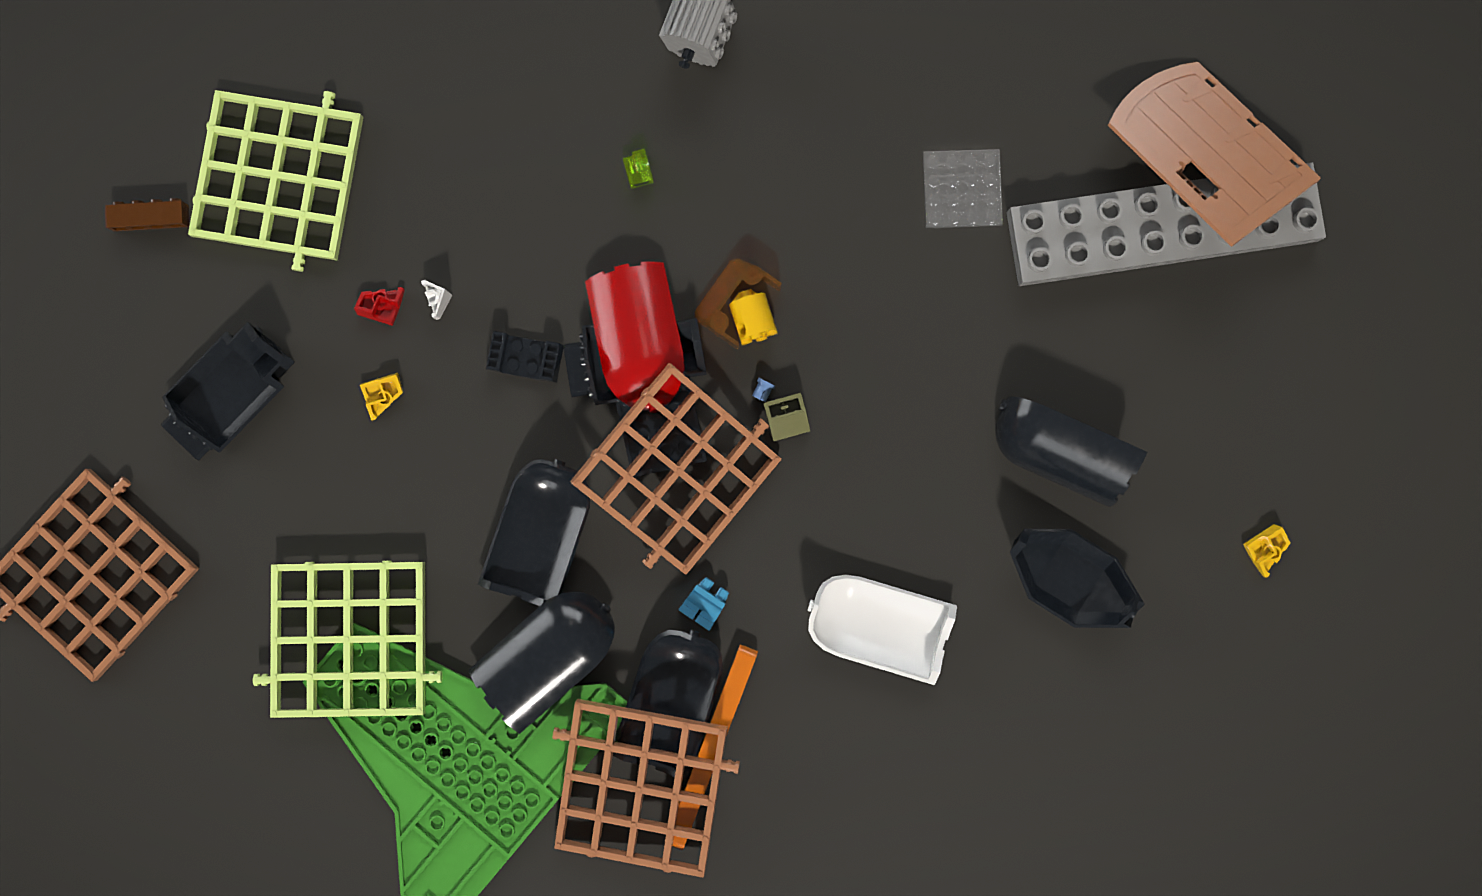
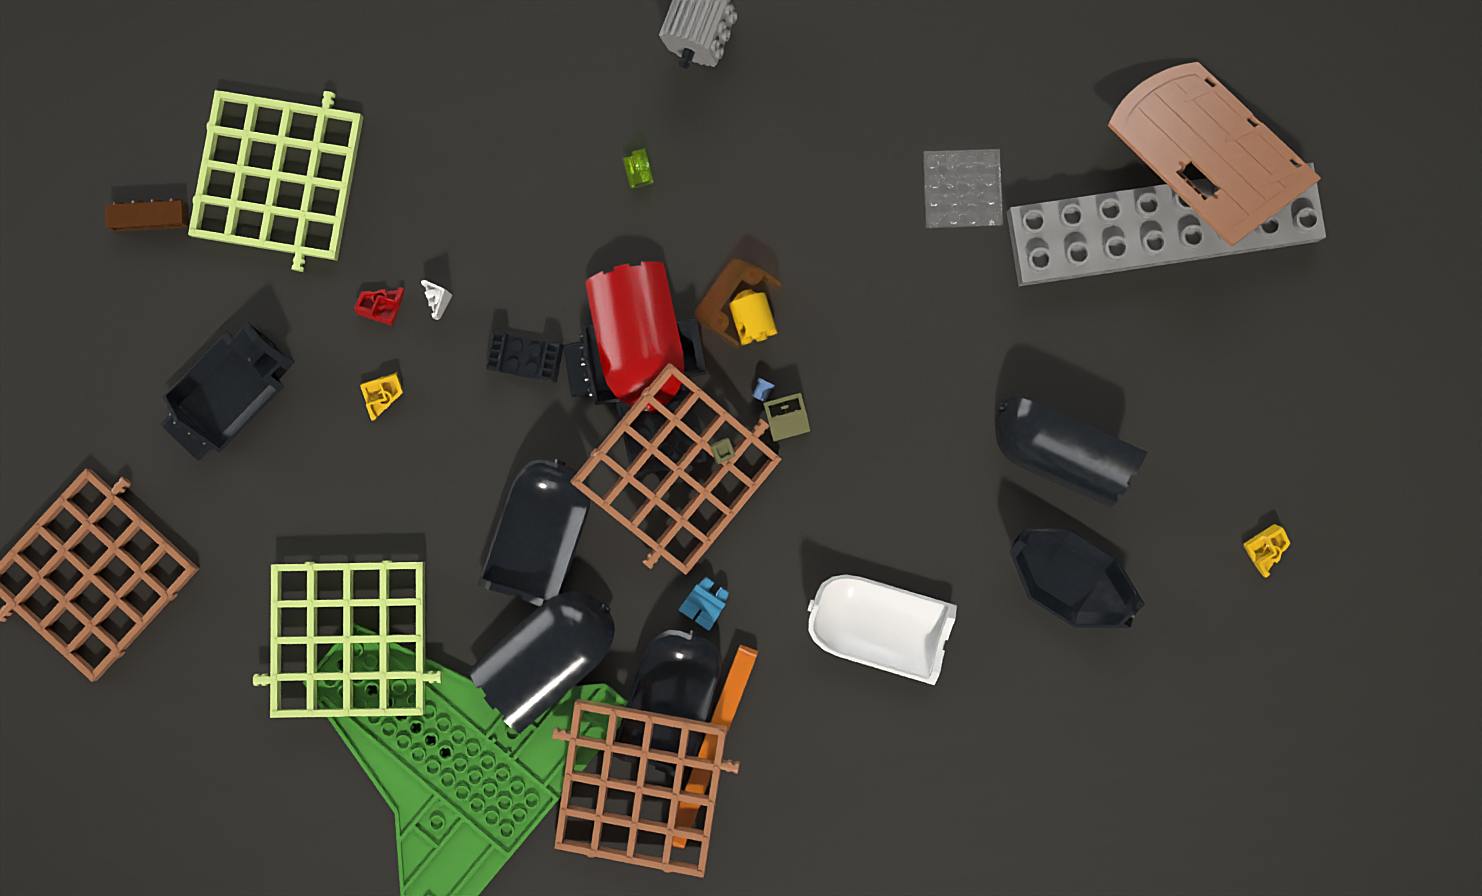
(722, 450): none -> olive tile

